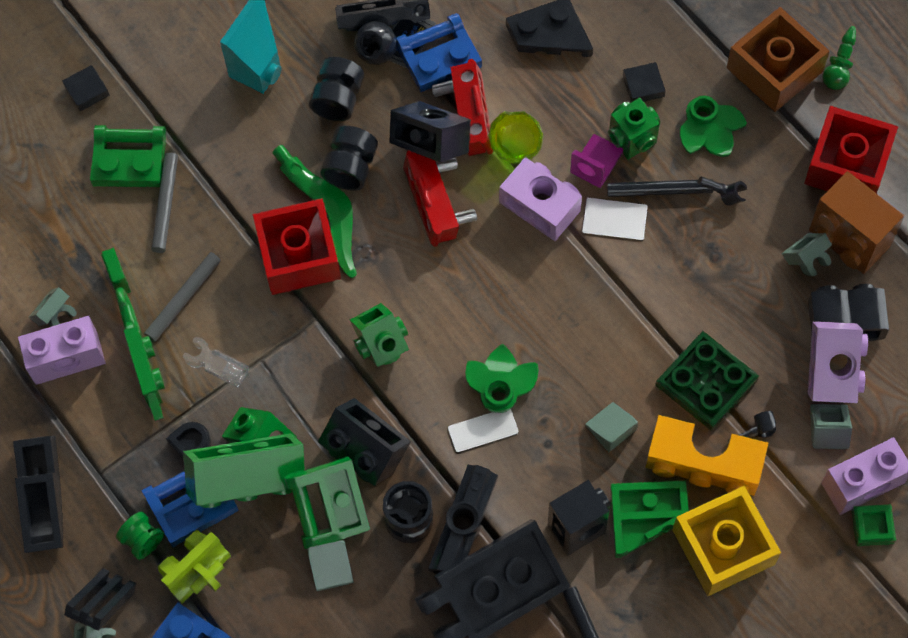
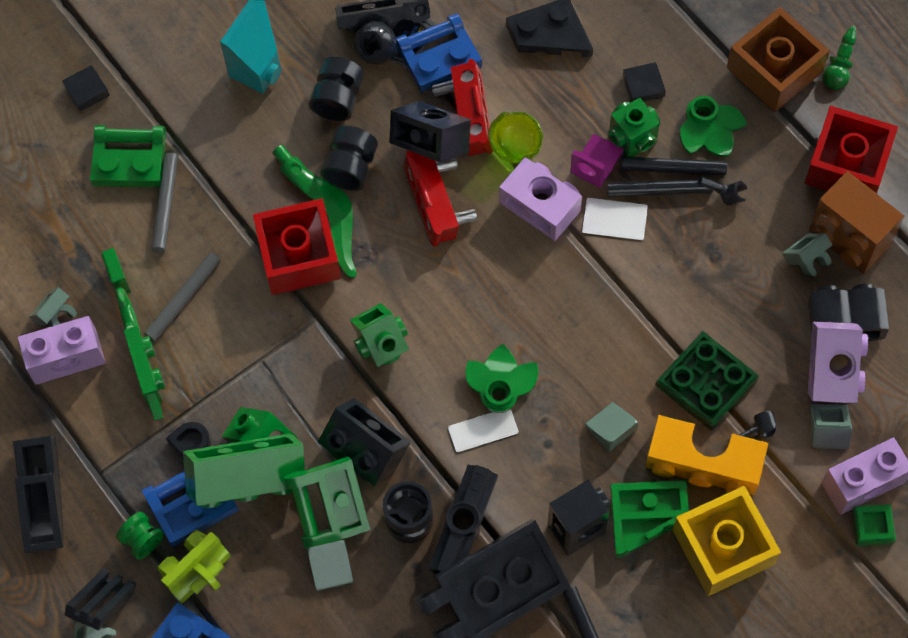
(217, 363): clear bar -> none
(674, 165): none -> black bar

